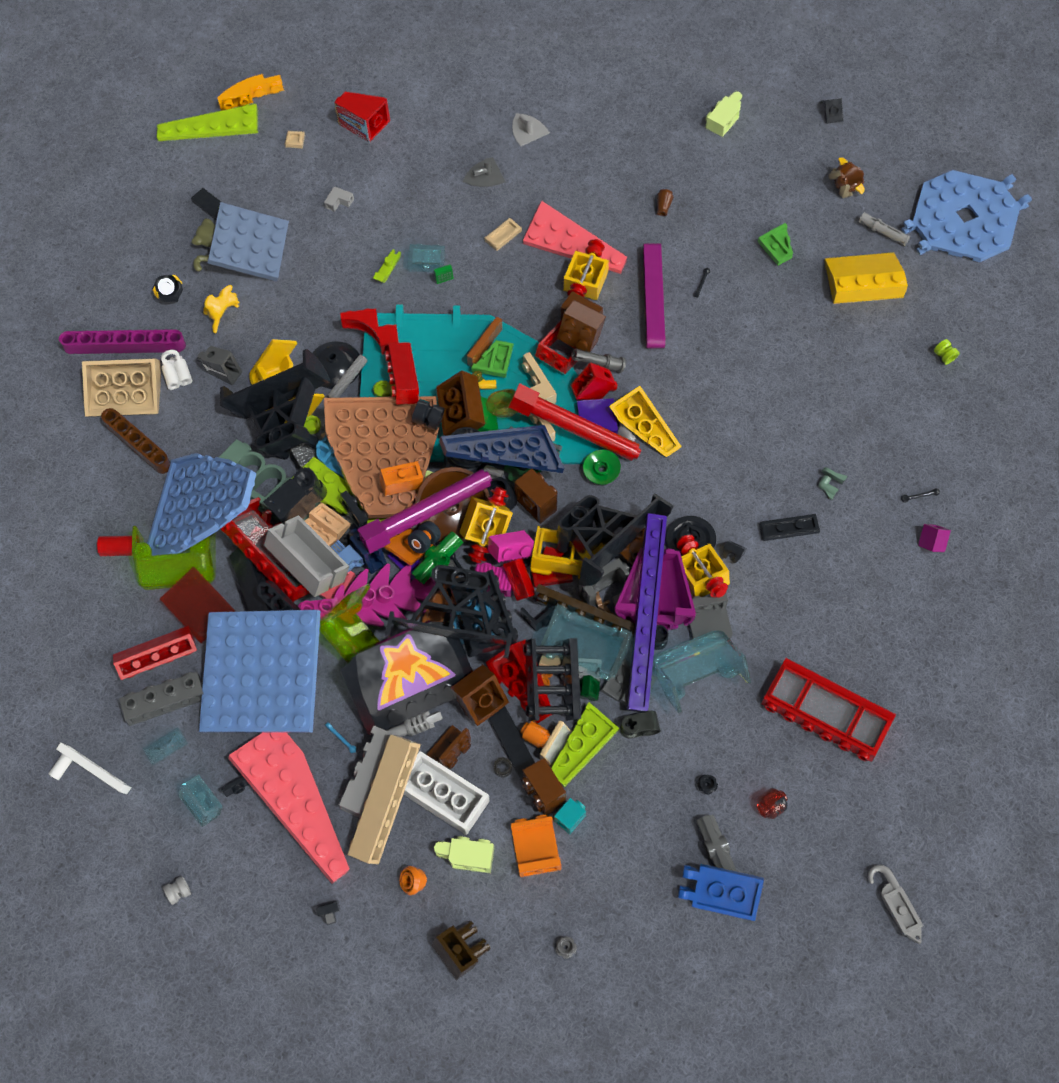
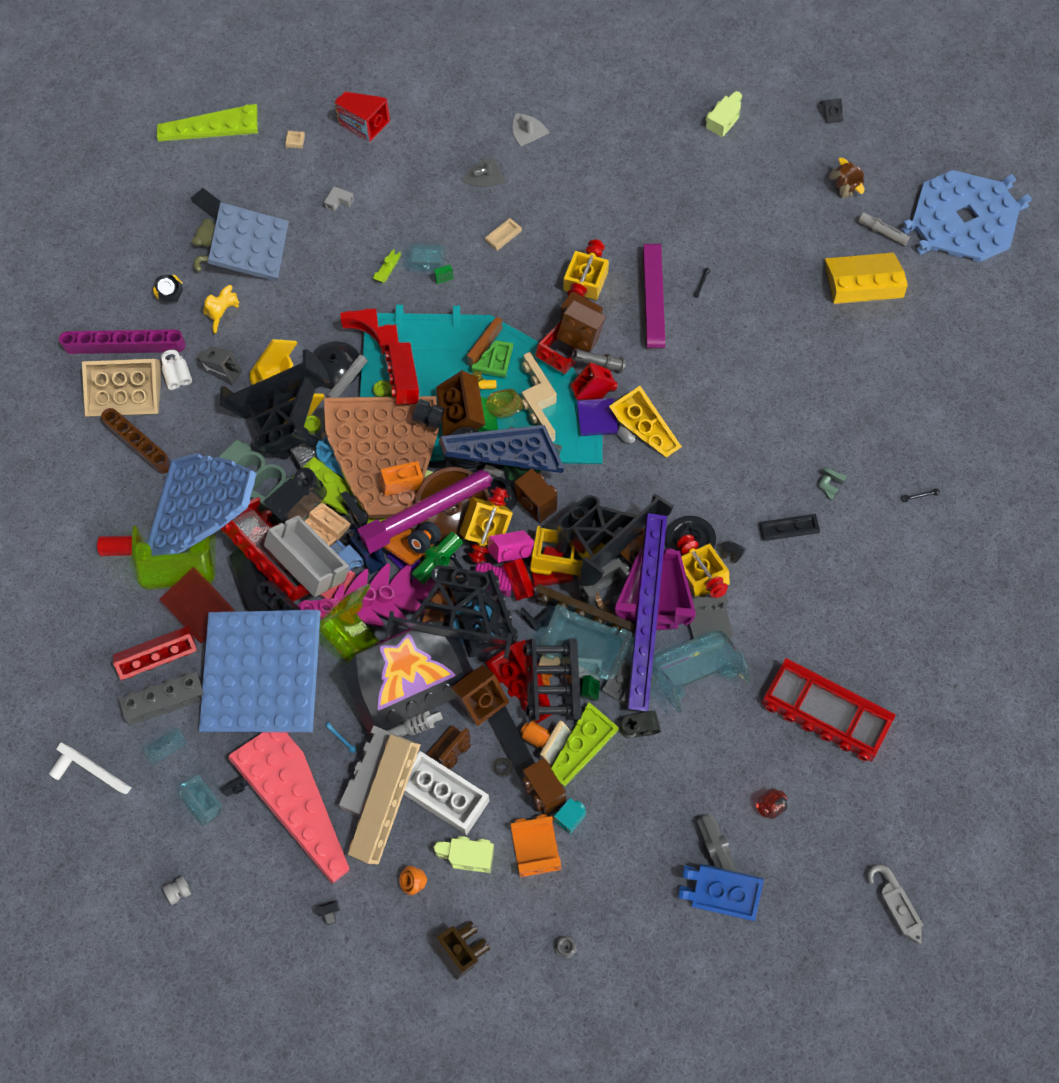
(252, 87): light orange slope -> none
(527, 402): red brick -> none
(563, 237): coral wing -> none
(601, 459): green dish -> none
(661, 633): black wheel -> none
(664, 200): reddish brown cone -> none
(712, 784): black plate -> none
(777, 244): bright green wing -> none
(934, 538): magenta panel -> none
(946, 351): lime wheel -> none

